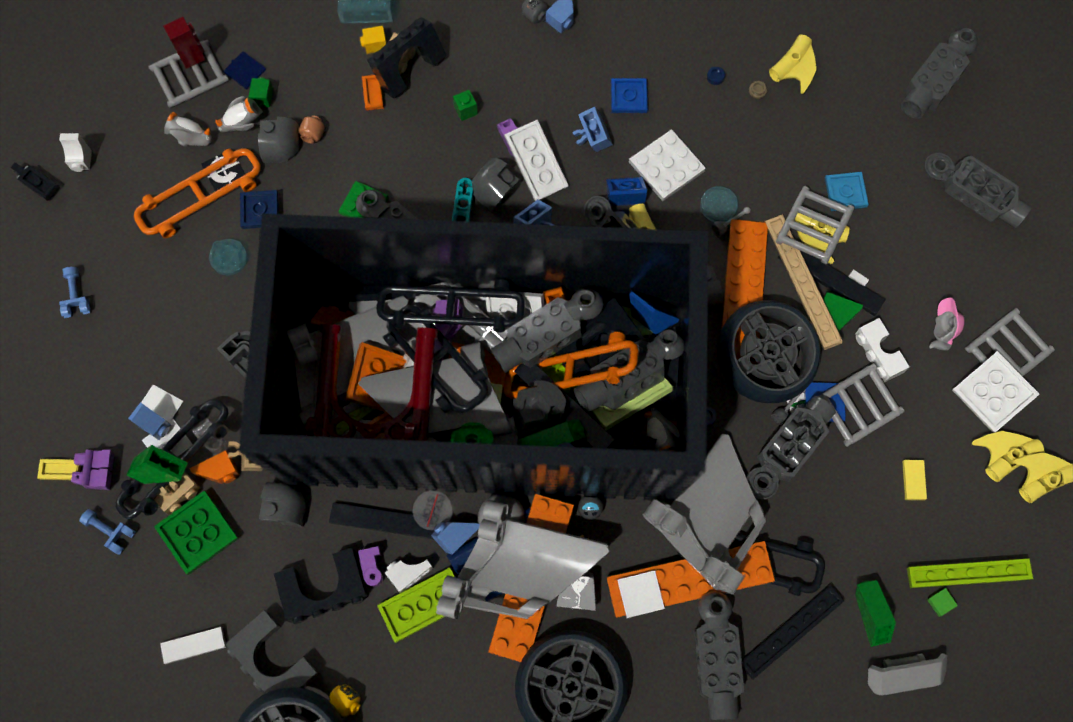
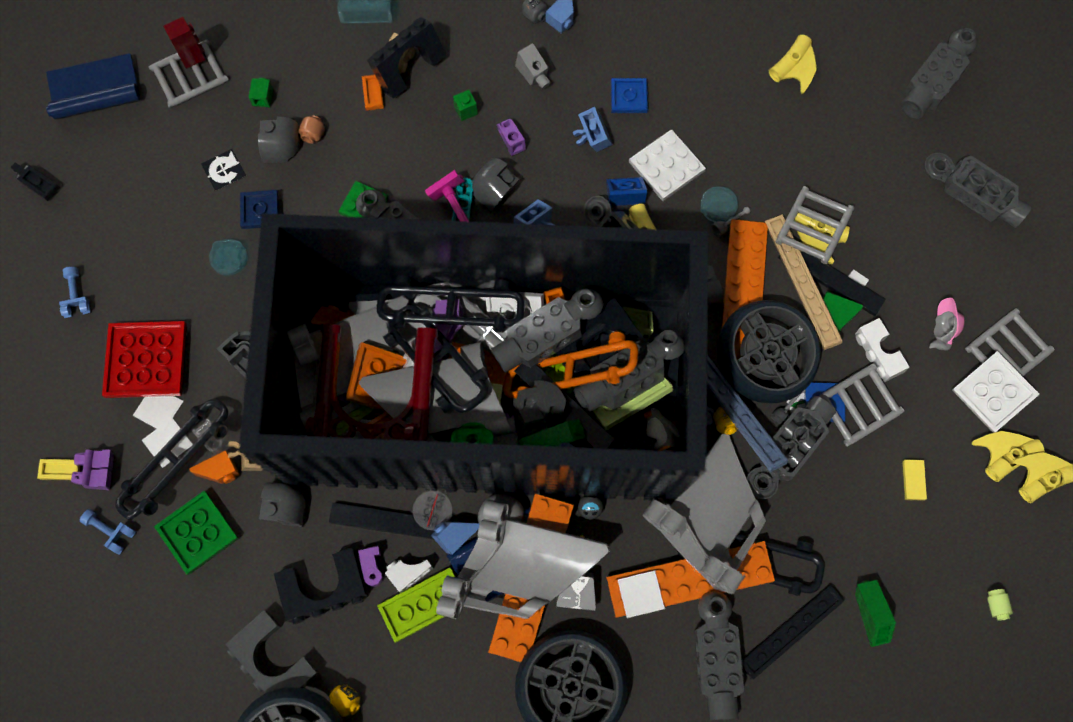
(76, 151): white arch -> none
(92, 86): none -> dark blue door
(144, 359): none -> red plate
(149, 421): medium blue slope -> none
(156, 466): green slope -> none
(166, 227): orange bar -> none
(176, 494): tan brick -> none
(187, 131): light grey animal -> none
(193, 645): white tile -> none
(239, 115): animal -> none
(243, 69): clear blue piece -> none
(373, 39): yellow brick -> none
(445, 188): none -> dark pink piece
(532, 66): none -> light grey torso
(536, 160): white tile -> none
(651, 313): blue slope -> none
(715, 75): dark blue tile -> none
(723, 422): none -> yellow head
(744, 419): none -> sand blue tile
(757, 89): dark tan plate -> none
(847, 189): dark azure tile -> none
(907, 674): light grey piece -> none
(942, 602): bright green tile -> none
(969, 573): lime plate -> none
(999, 604): none -> yellowish green brick

